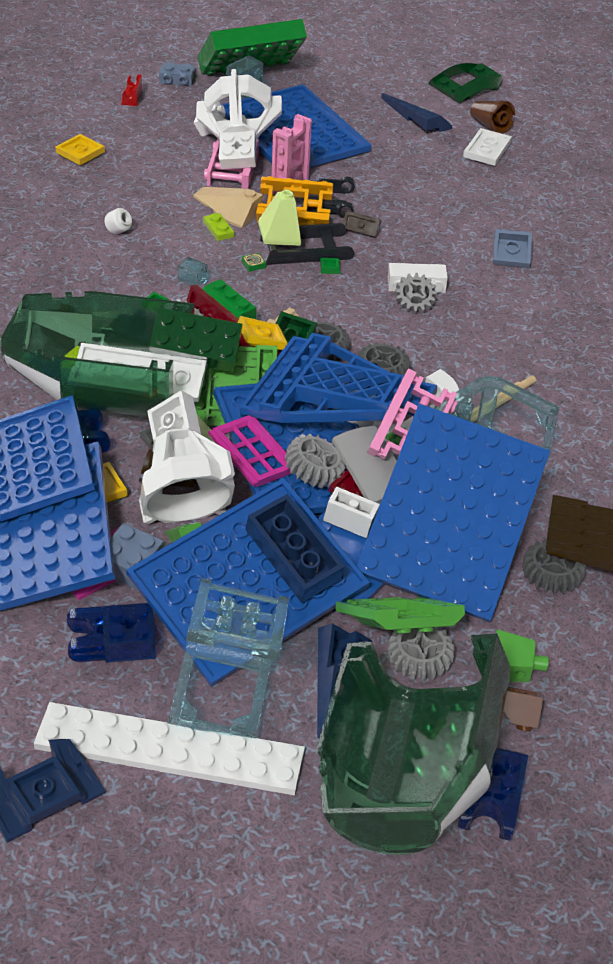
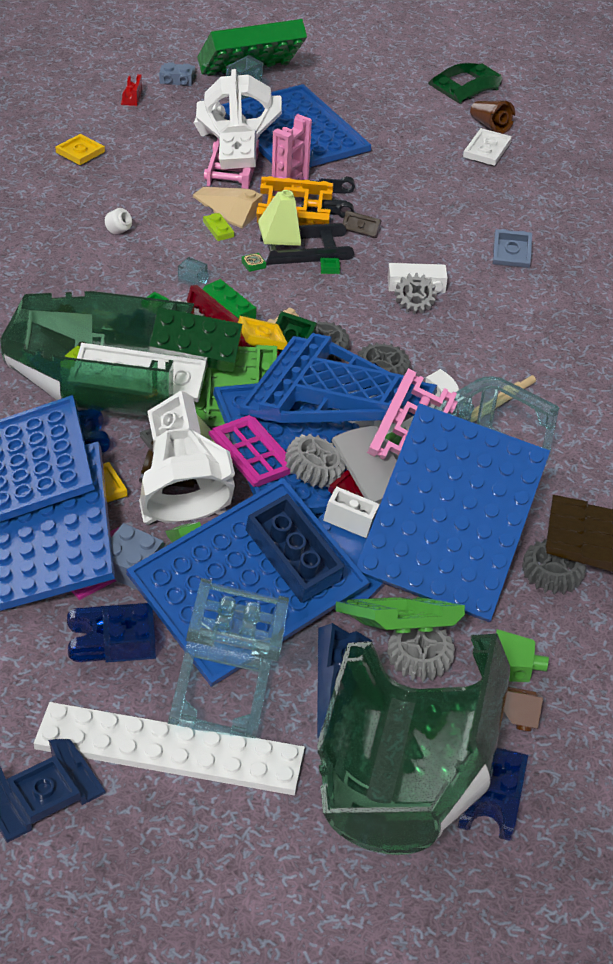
(425, 118): dark blue wedge -> none

